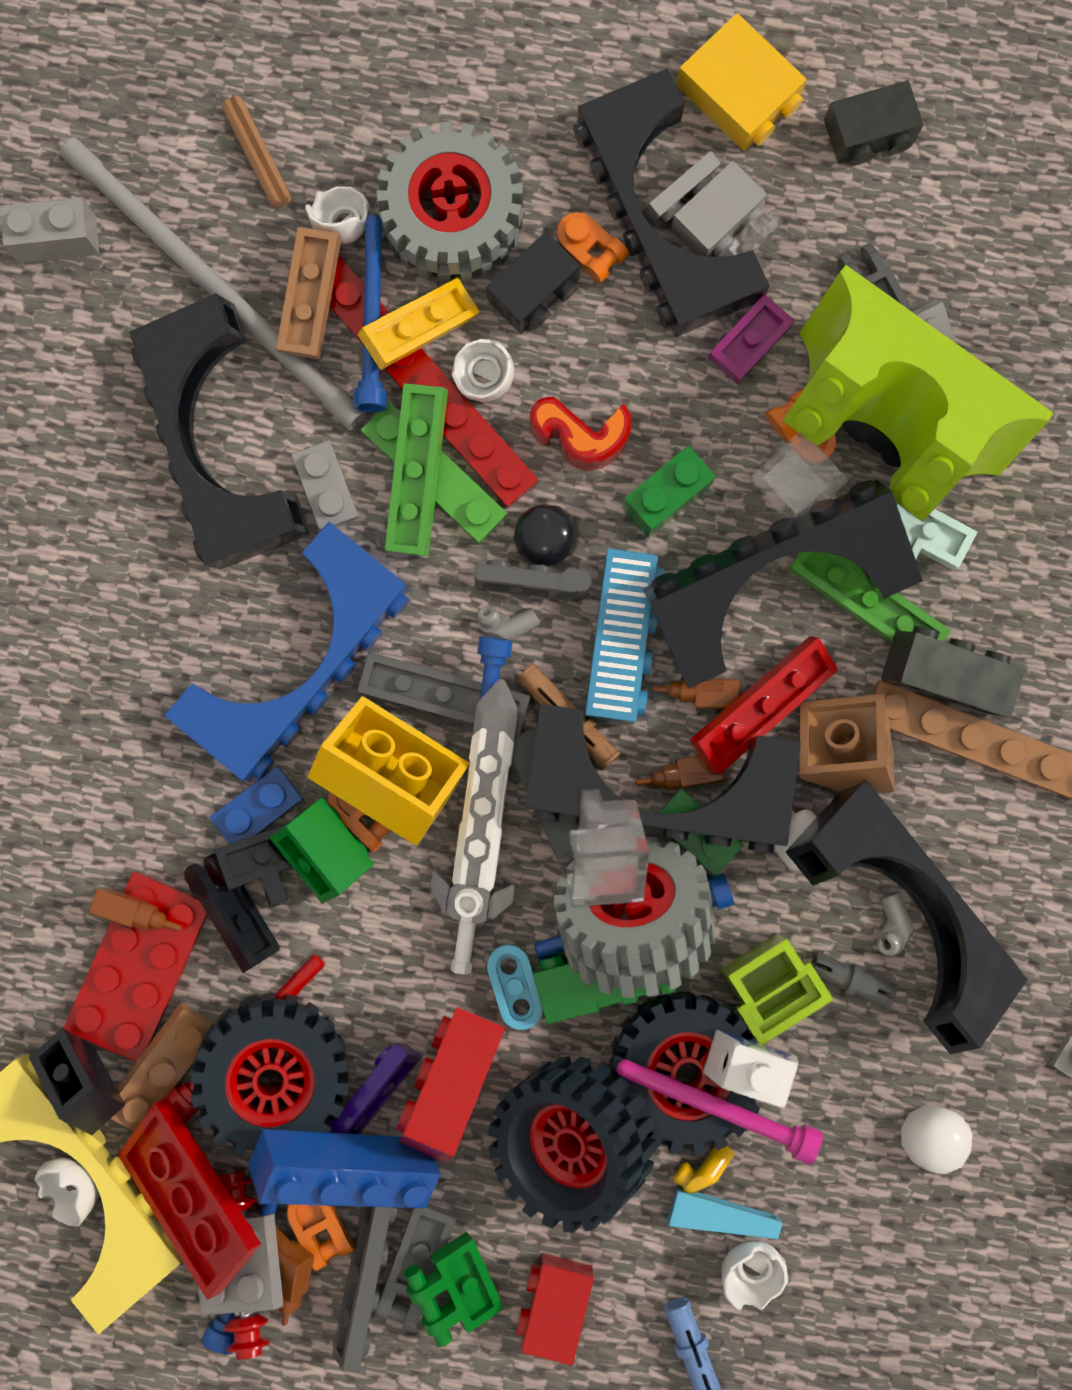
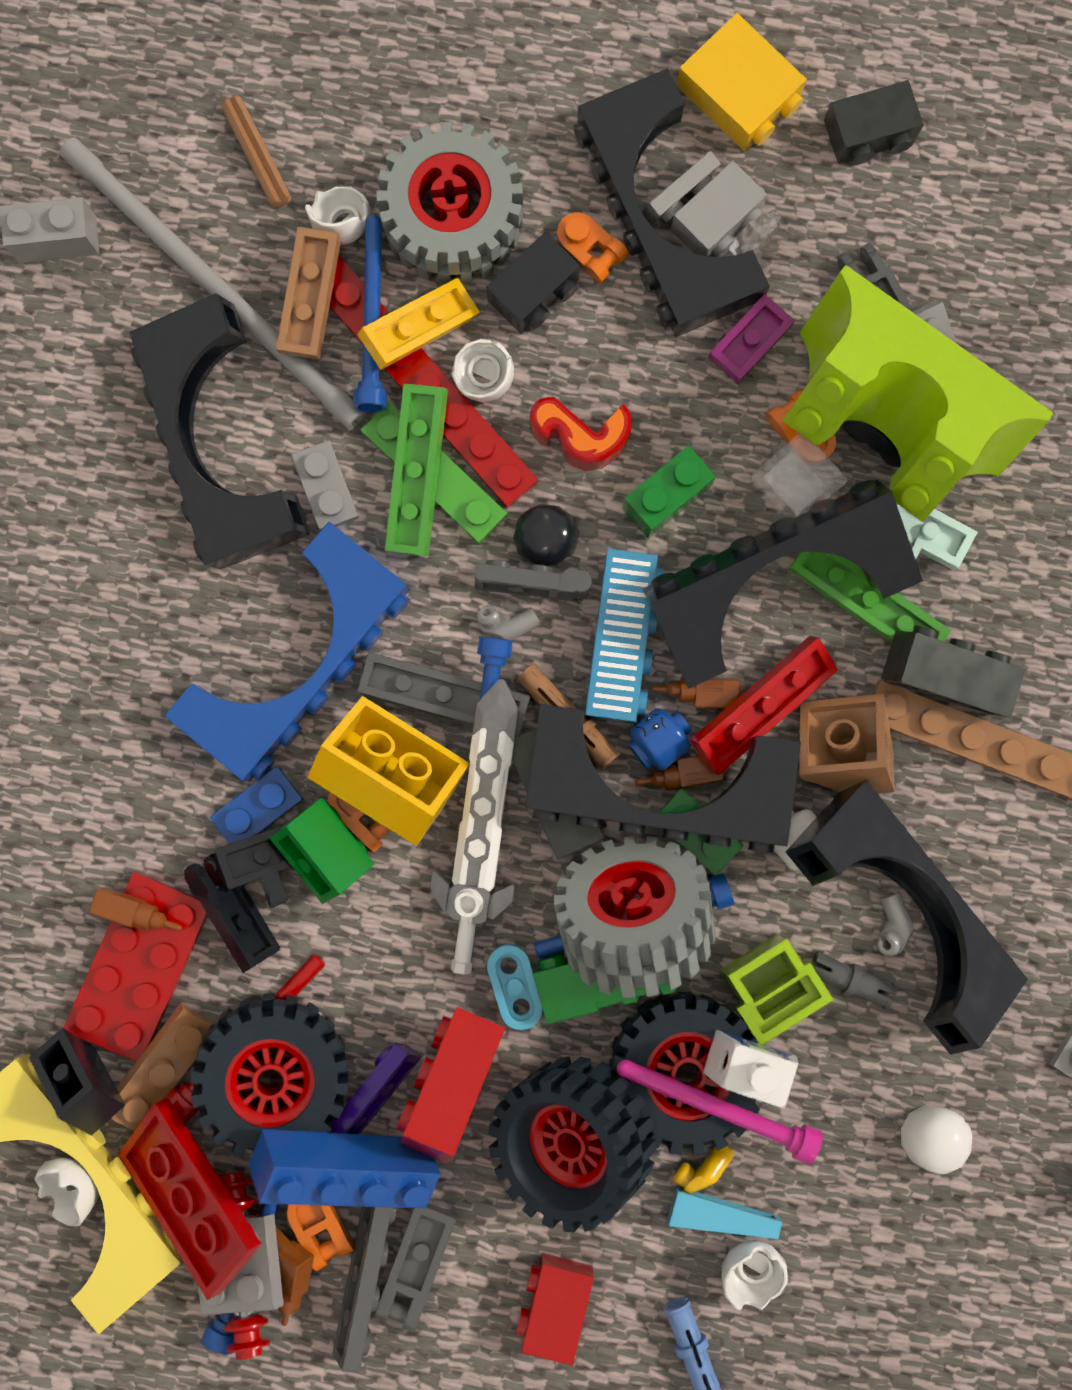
(466, 1283): green plate -> none
(607, 853): clear plate -> none
(660, 739): none -> blue head

